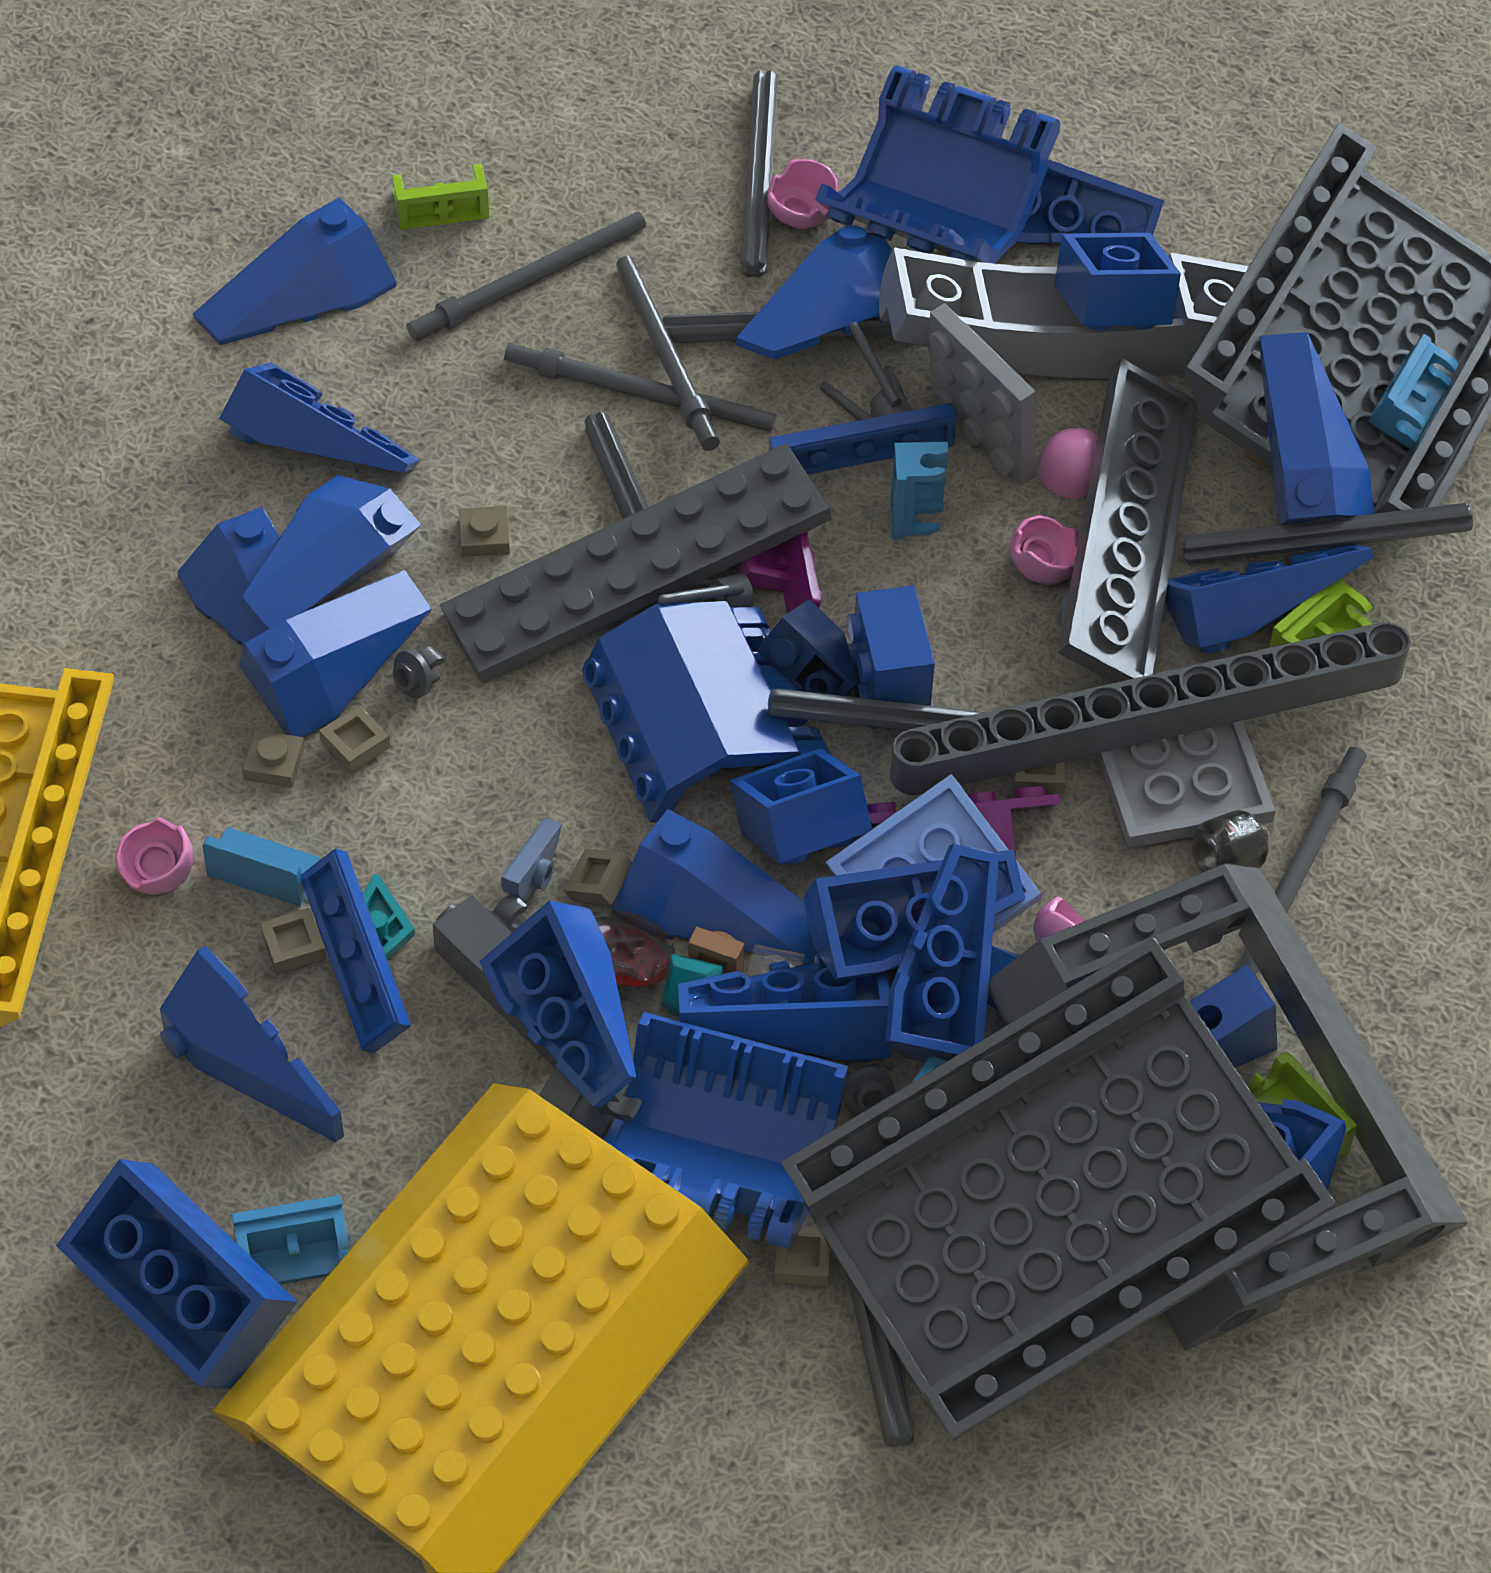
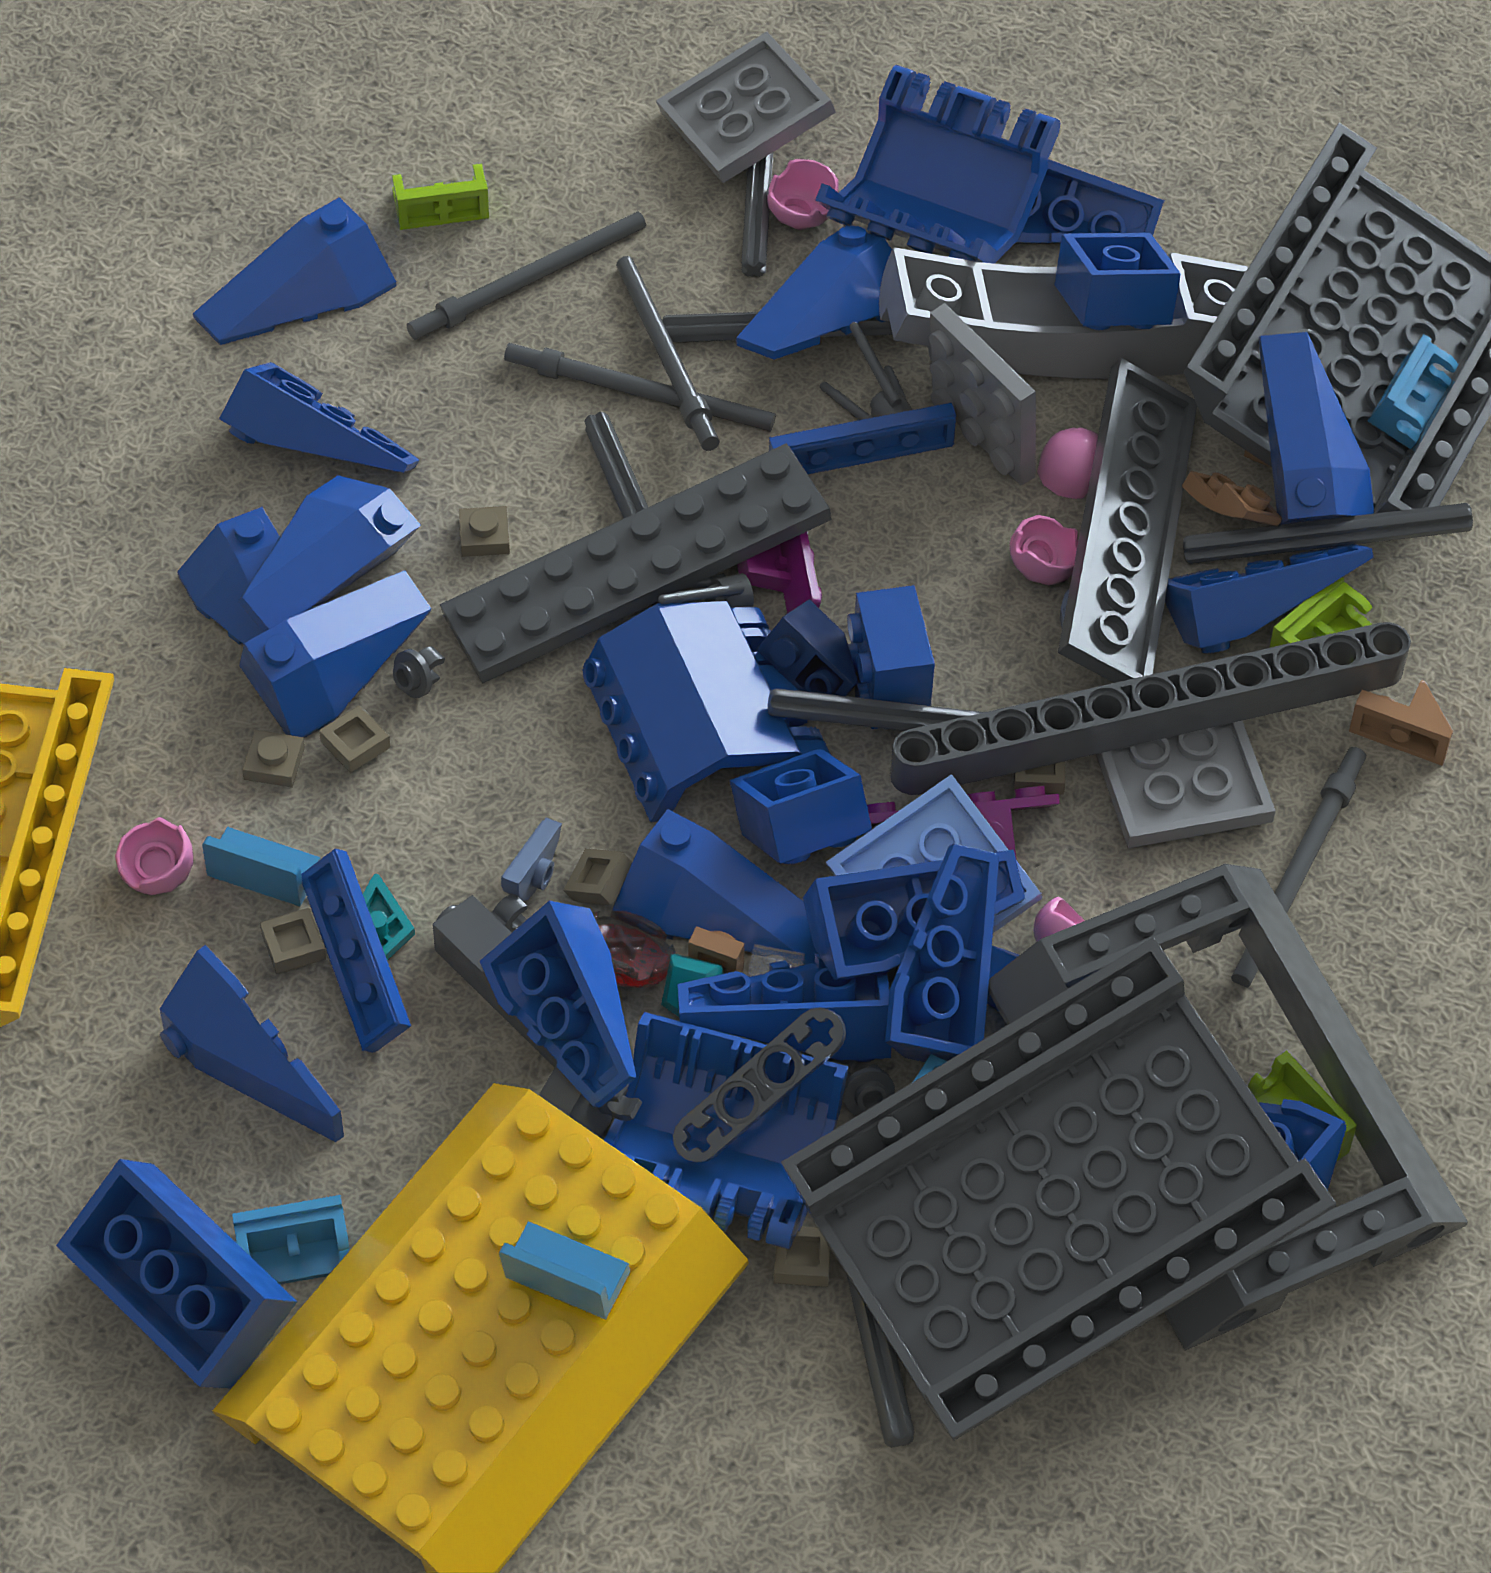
(565, 1269): none -> dark azure panel
(745, 107): none -> light grey plate
(754, 1079): none -> dark grey beam
(917, 486): dark azure hinge -> none
(1228, 499): none -> medium nougat slope
(1232, 840): clear smoke head -> none
(1239, 1016): blue torso -> none
(1411, 729): none -> medium nougat slope

